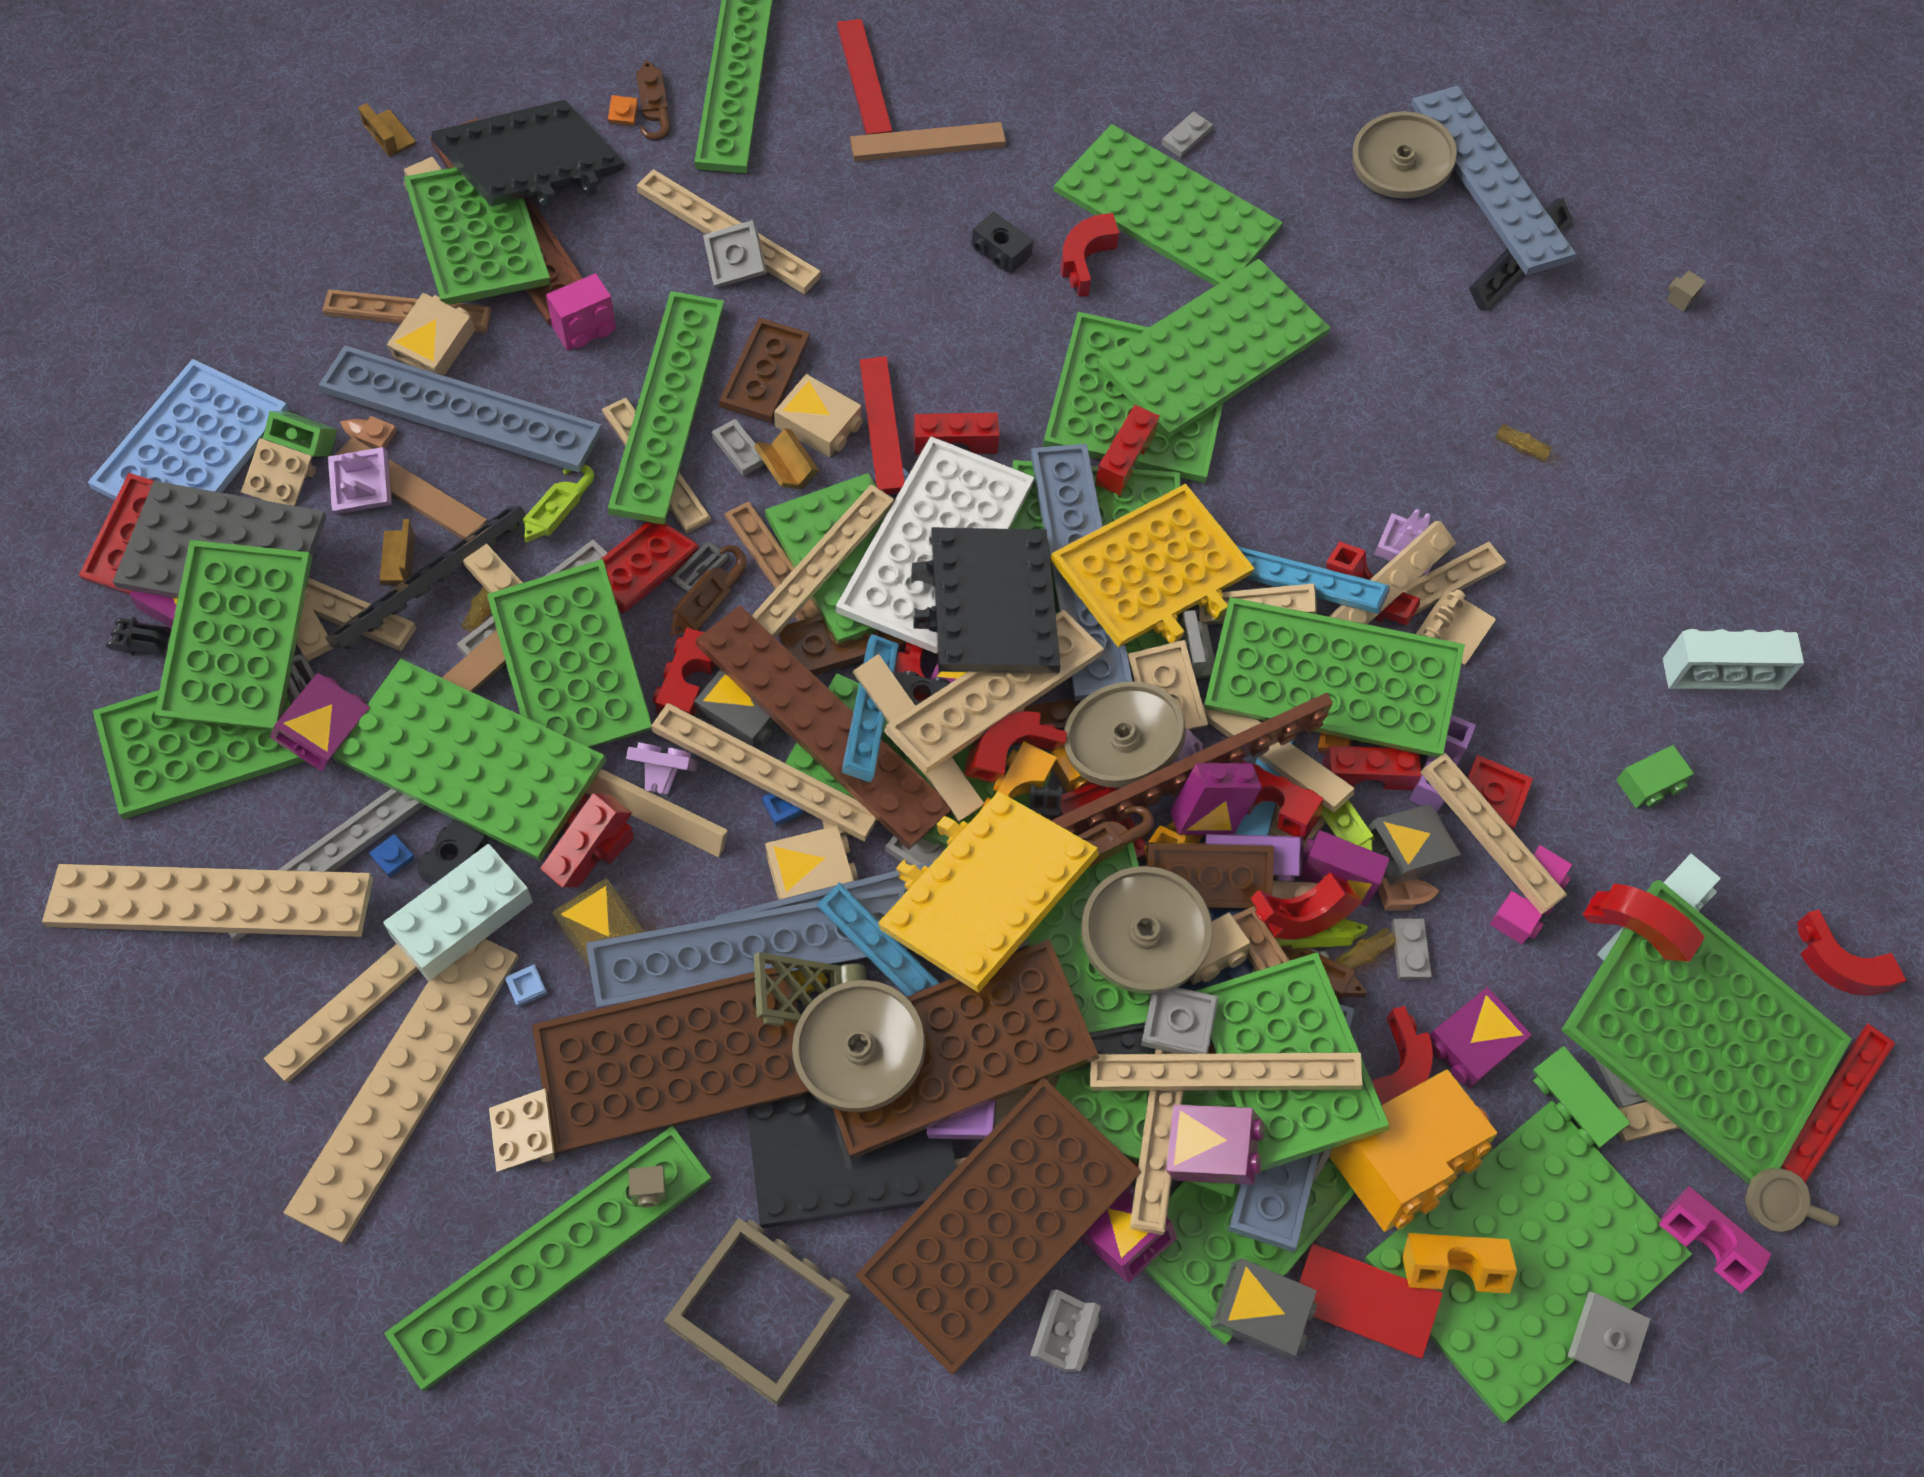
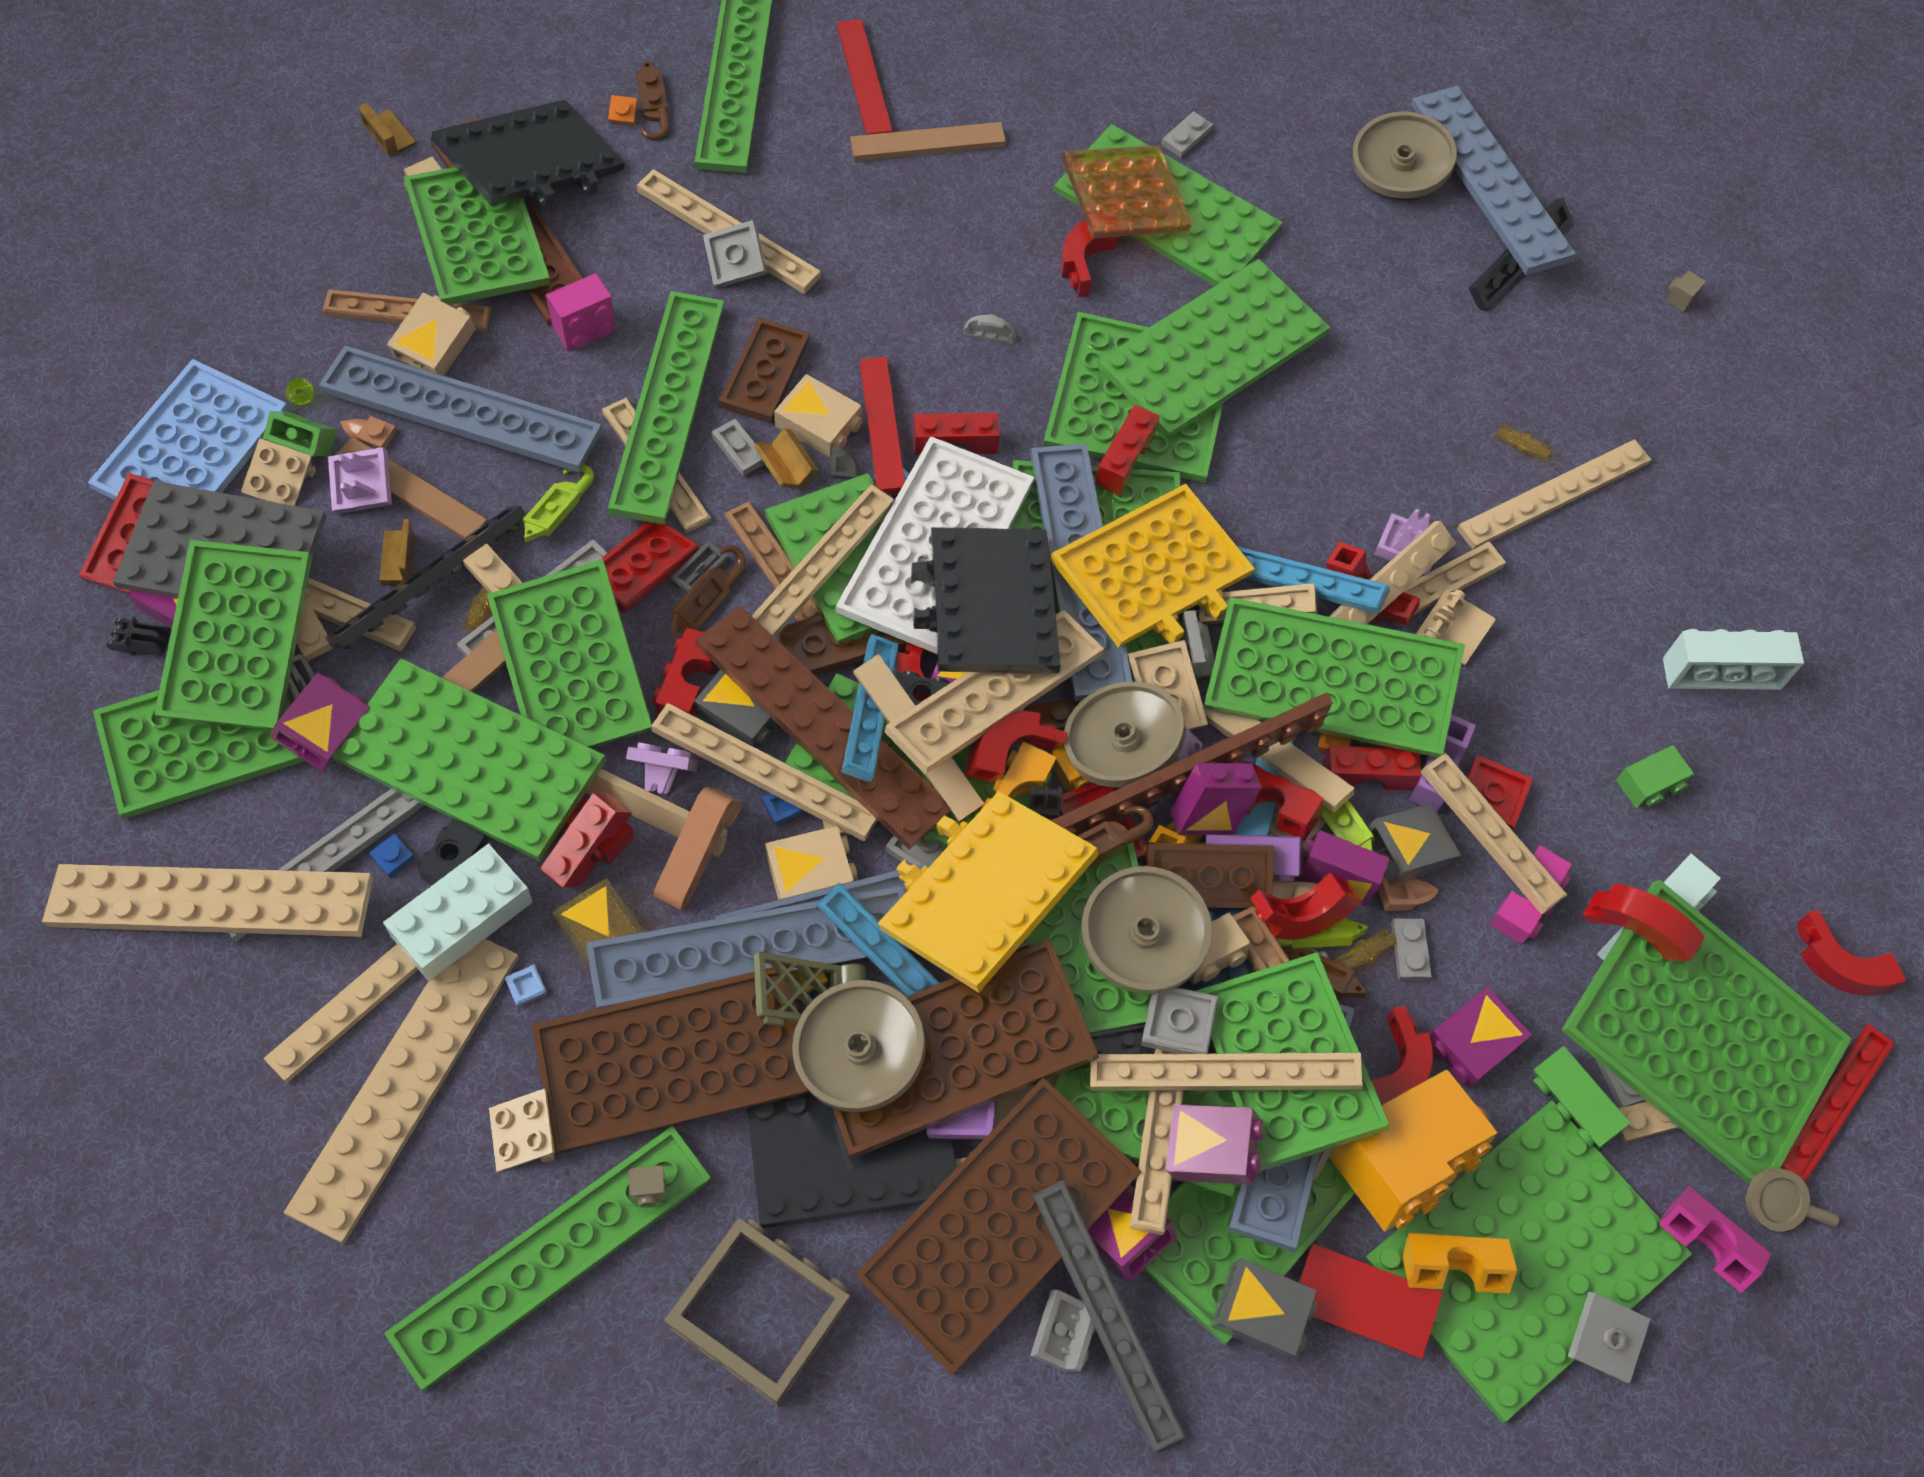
(297, 385): none -> clear neon green plate
(695, 845): none -> nougat beam
(843, 463): none -> dark grey tile
(990, 328): none -> light grey plate
(1002, 242): black brick -> none
(1108, 1316): none -> dark grey tile
(1126, 191): none -> clear orange plate
(1553, 494): none -> tan plate

